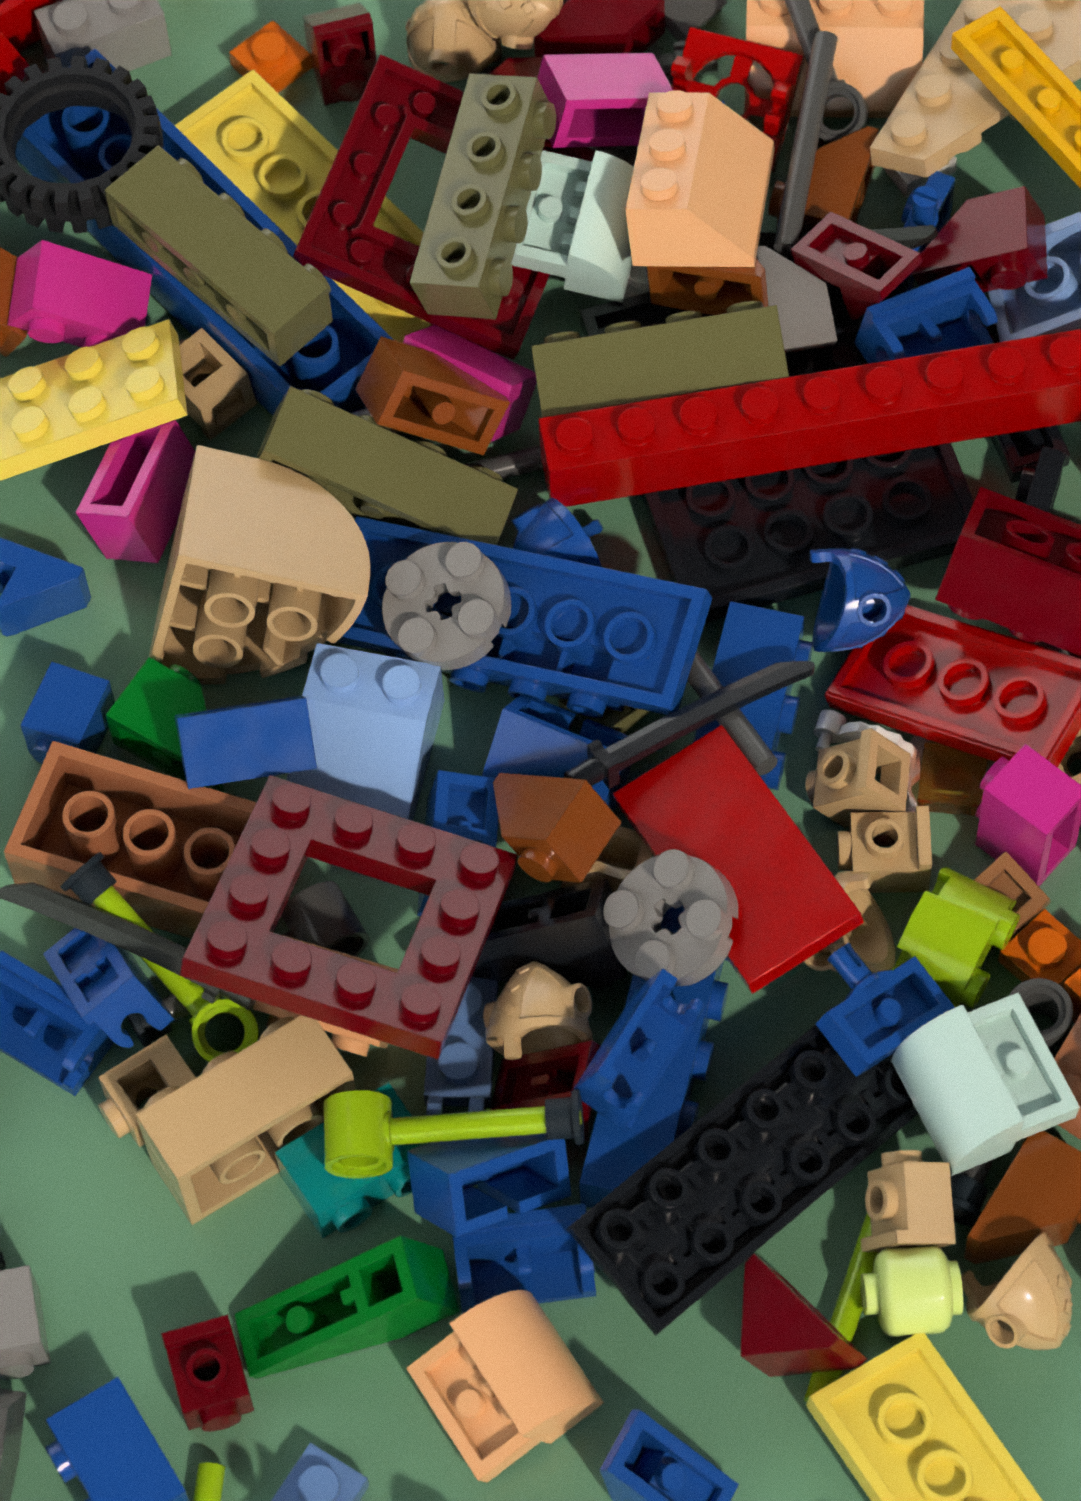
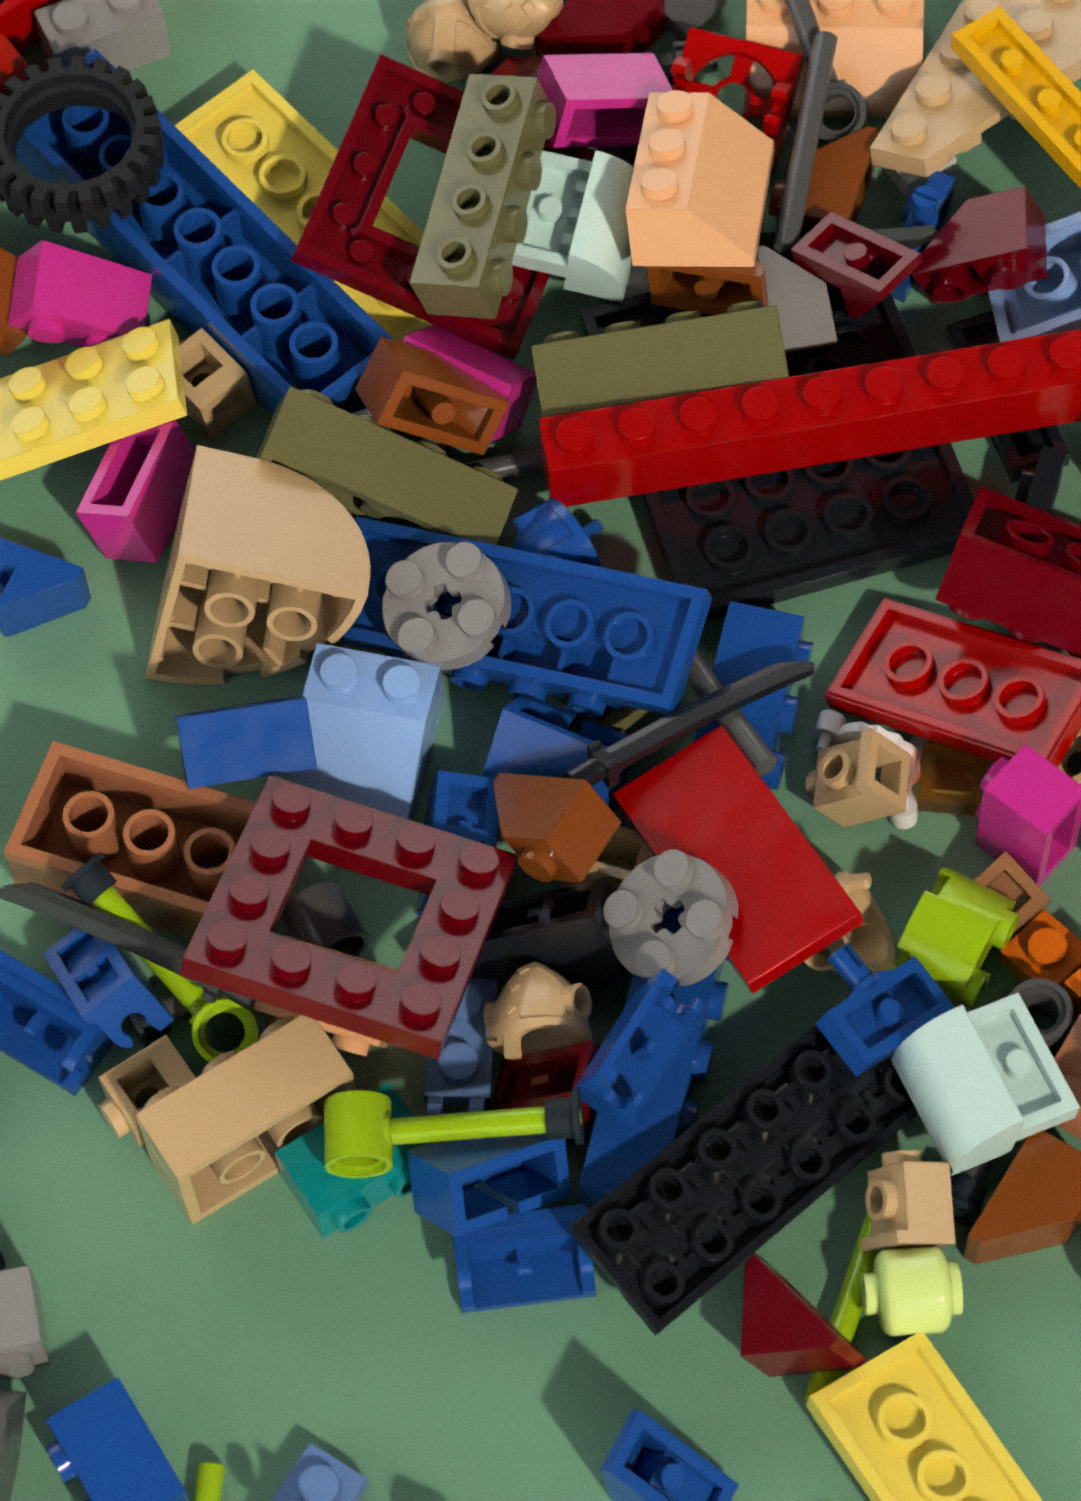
(67, 710): blue brick -> none
(146, 711): green slope -> none
(200, 1348): dark red brick -> none
(220, 254): olive brick -> none
(272, 55): orange plate -> none
(341, 51): dark red slope -> none
(348, 1307): green slope -> none
(503, 1382): light nougat brick -> none
(869, 607): blue helmet -> none
(898, 868): tan brick -> none
(927, 320): blue hinge -> none
(1028, 1304): tan helmet -> none

